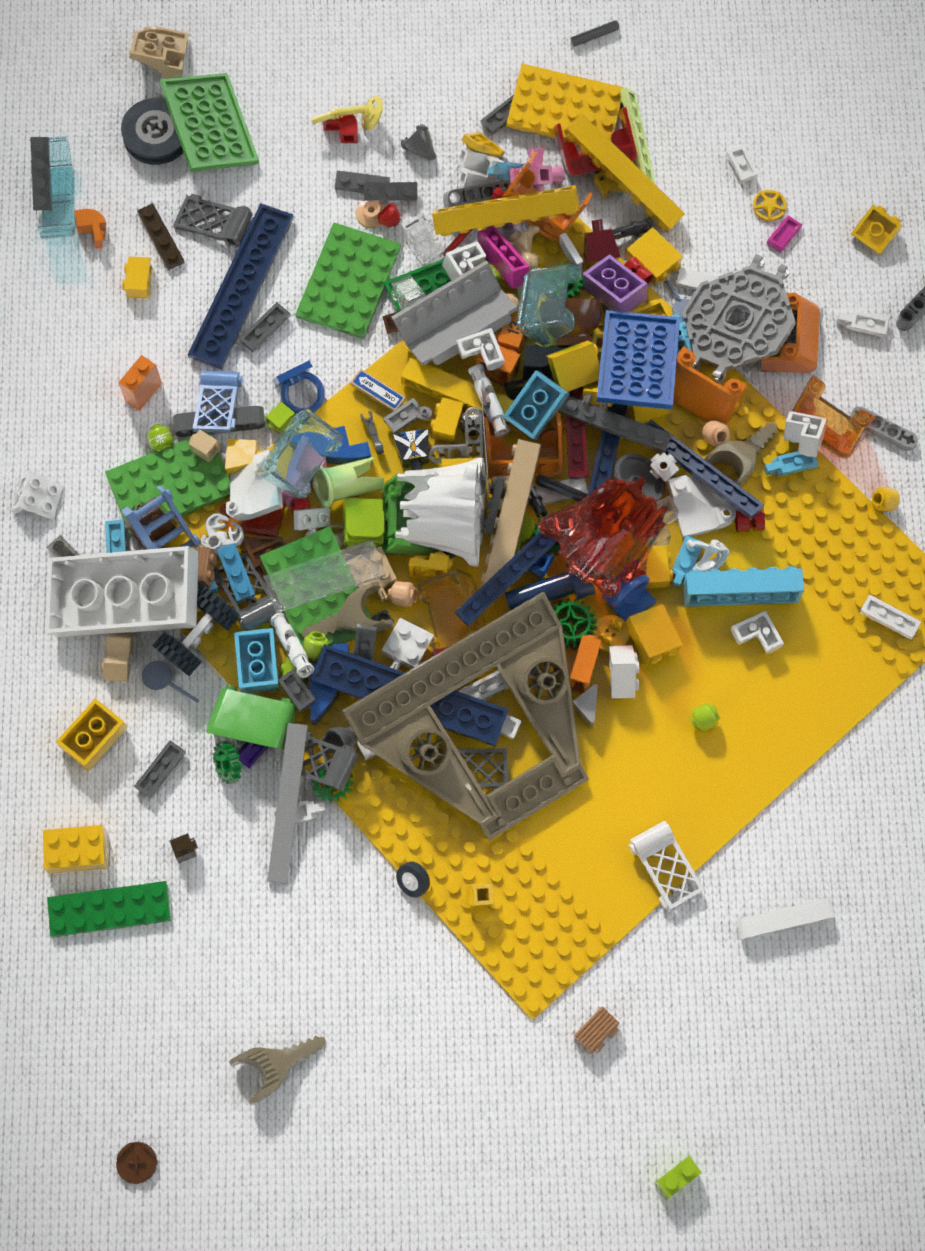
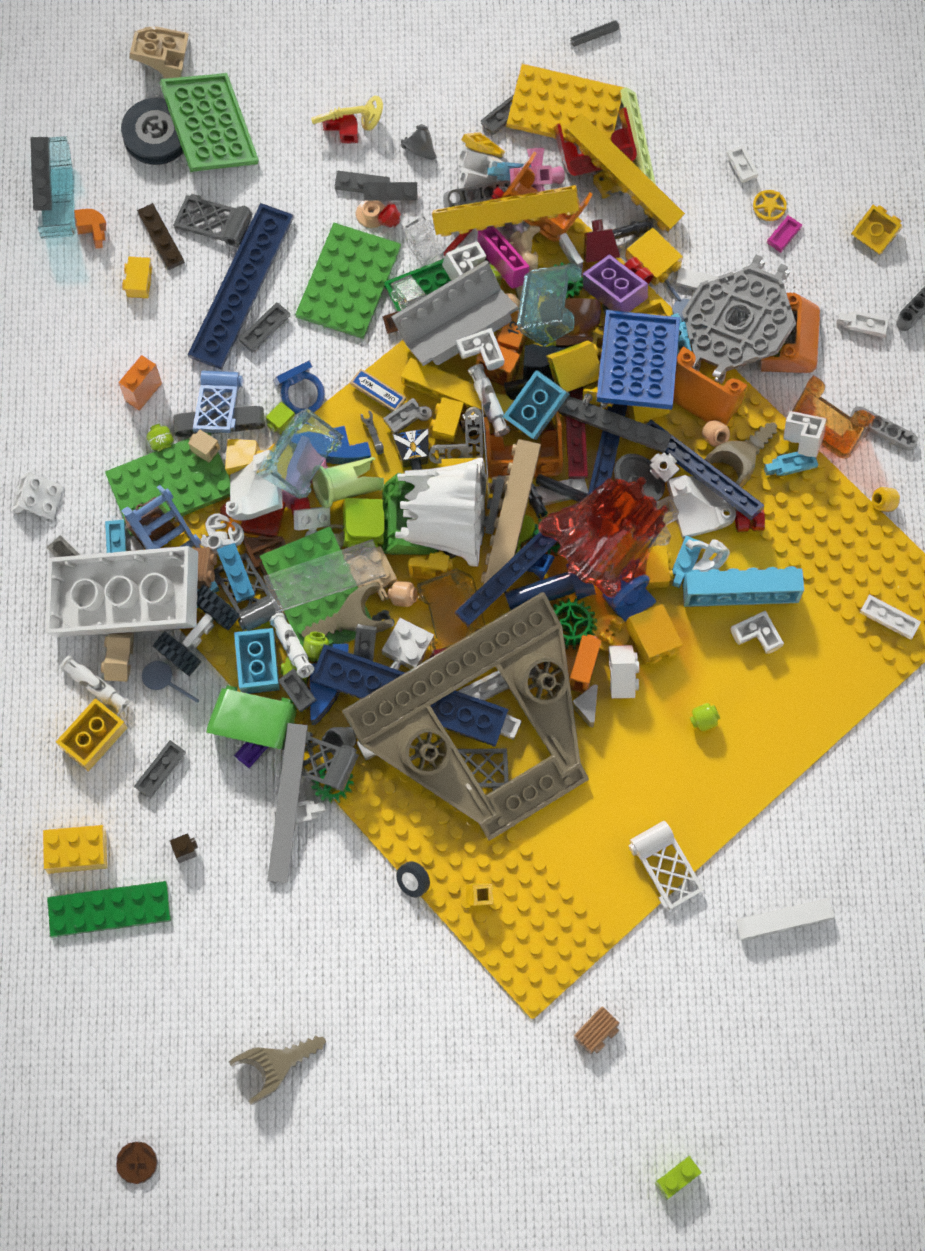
(86, 678): none -> white piece
(227, 762): green gear -> none

